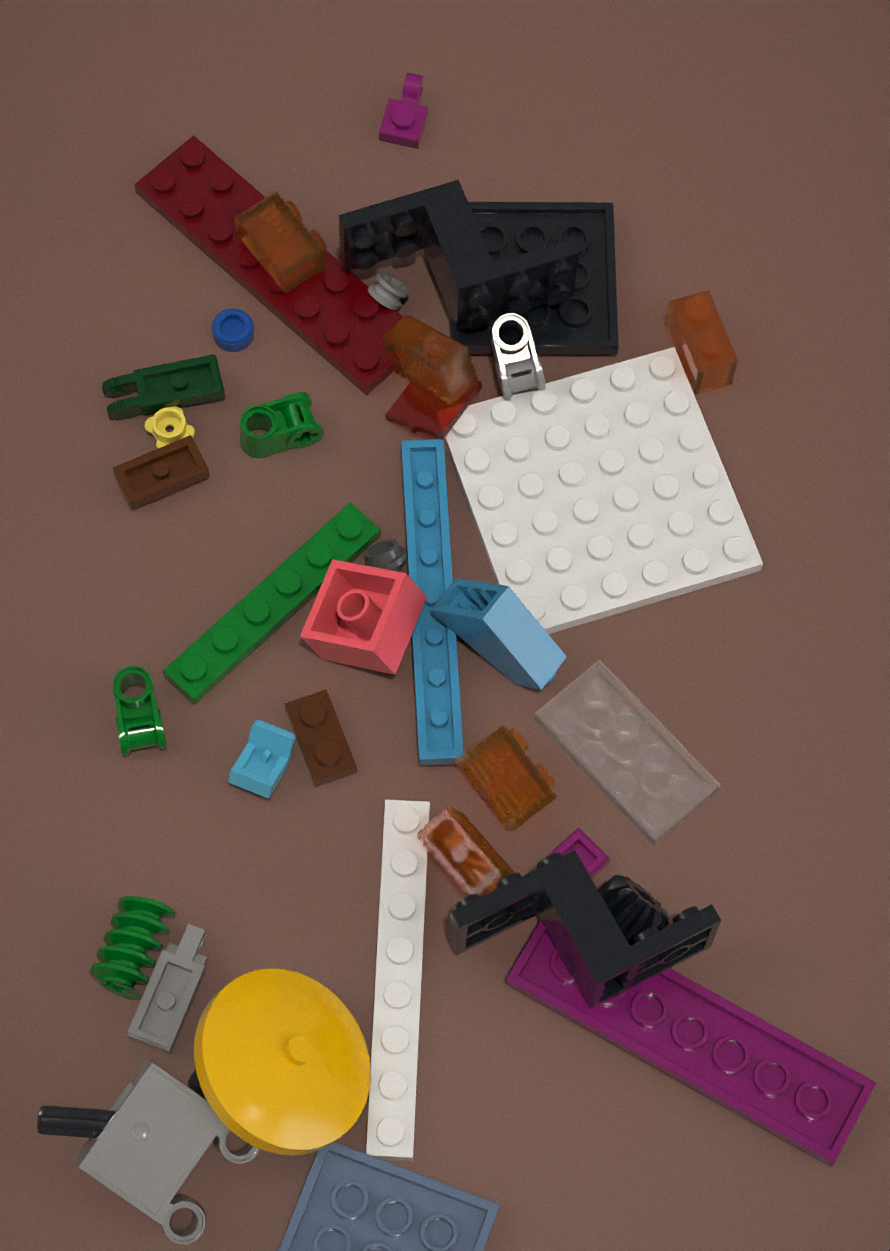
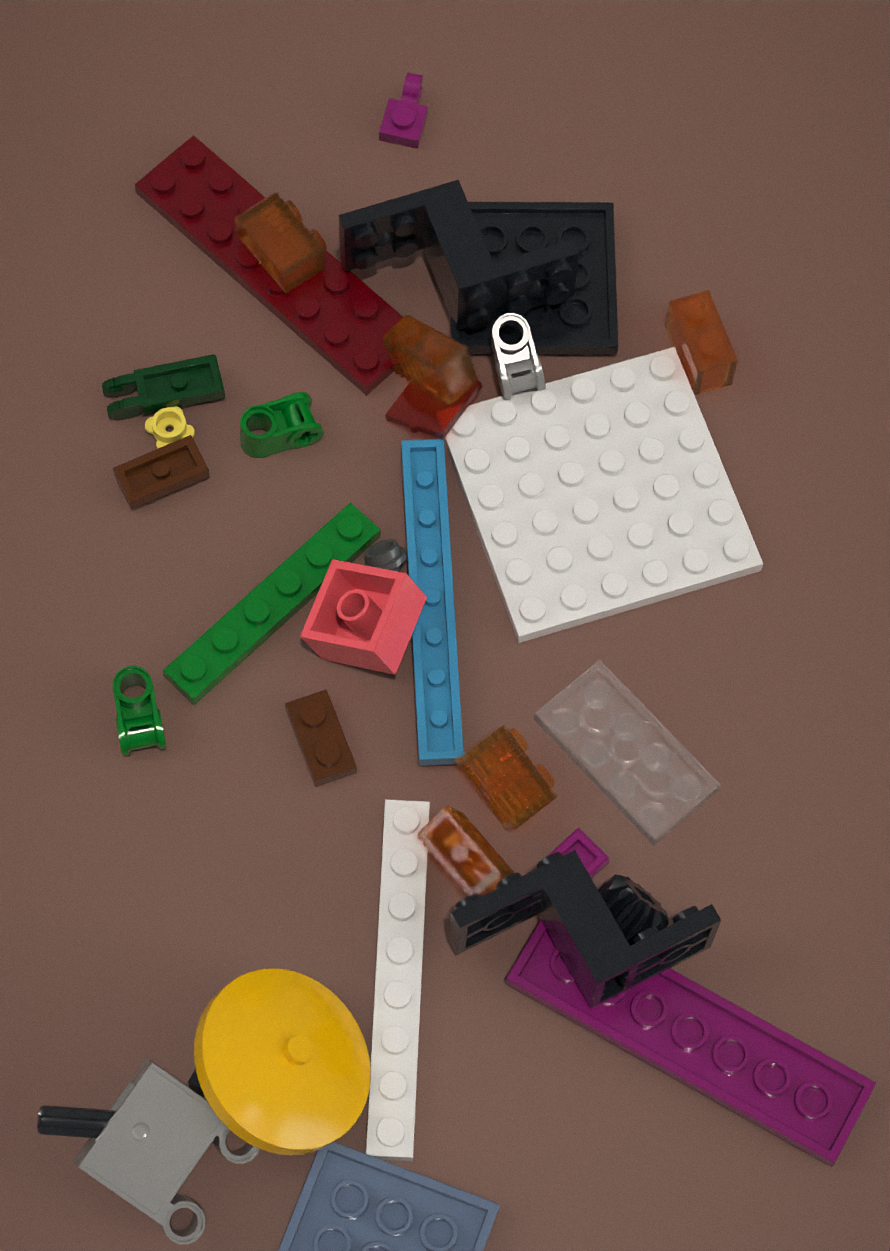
(128, 944): green piece -> none
(170, 992): light grey hinge -> none
(233, 330): blue tile -> none
(263, 759): medium azure bracket -> none
(388, 290): light grey bush -> none
(500, 631): dark azure slope -> none

